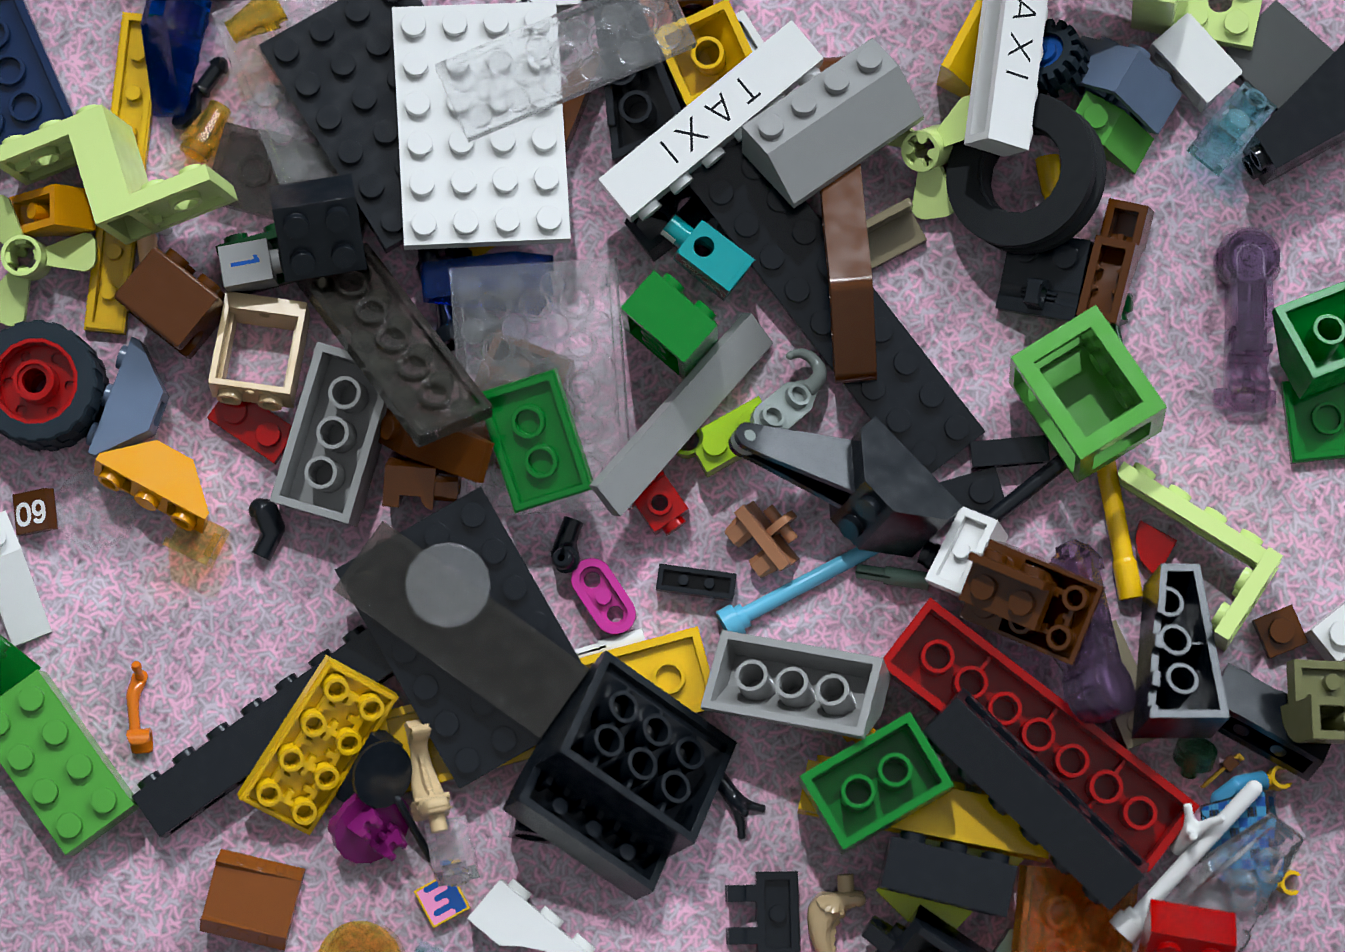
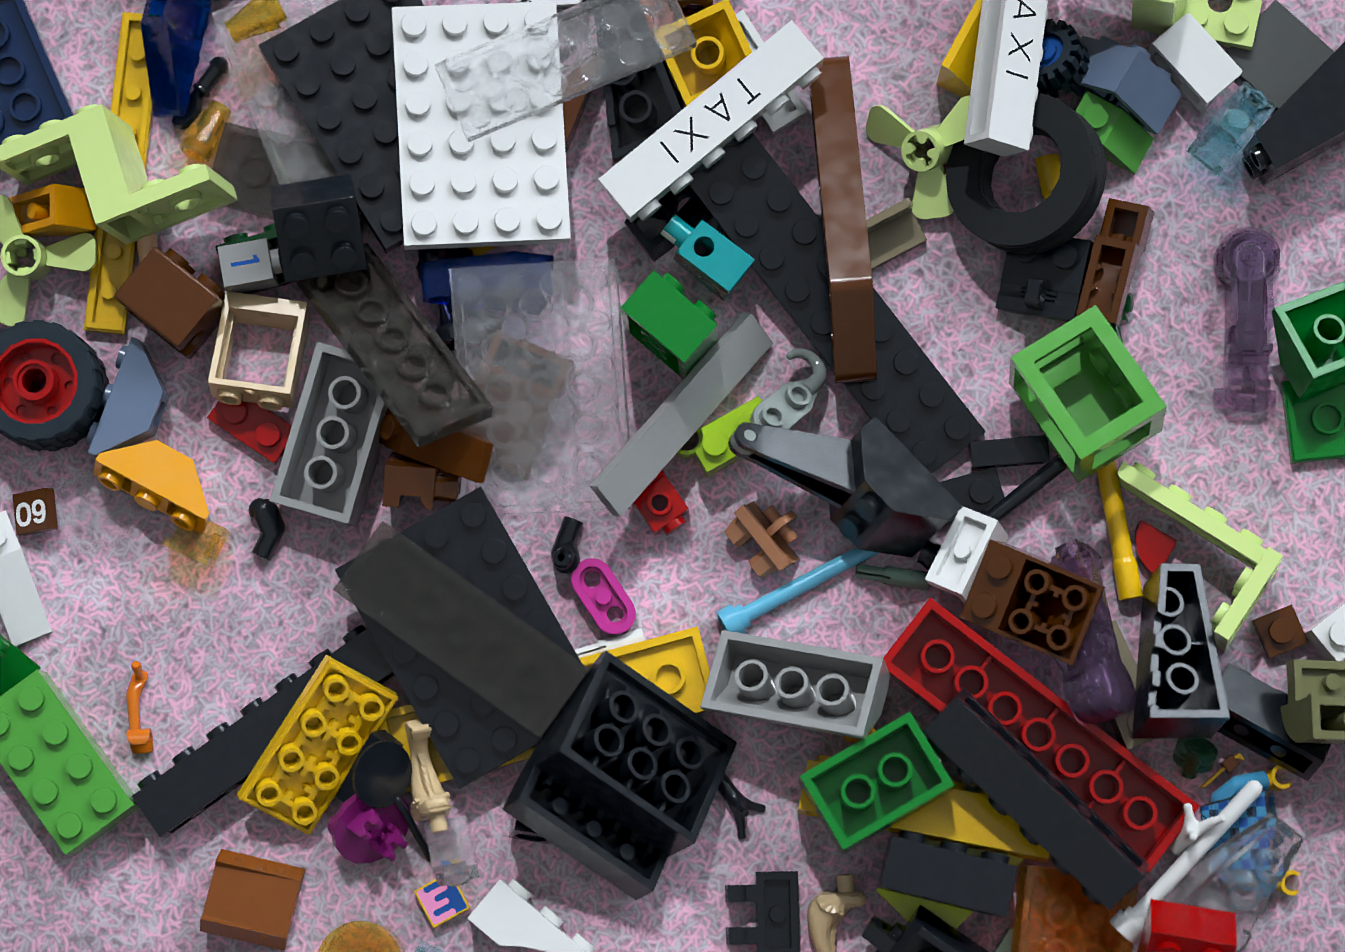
(448, 584): clear tile -> none
(537, 441): green tile -> none
(696, 582): black piece -> none
(831, 123): light grey slope -> none
(1007, 590): reddish brown bracket -> none

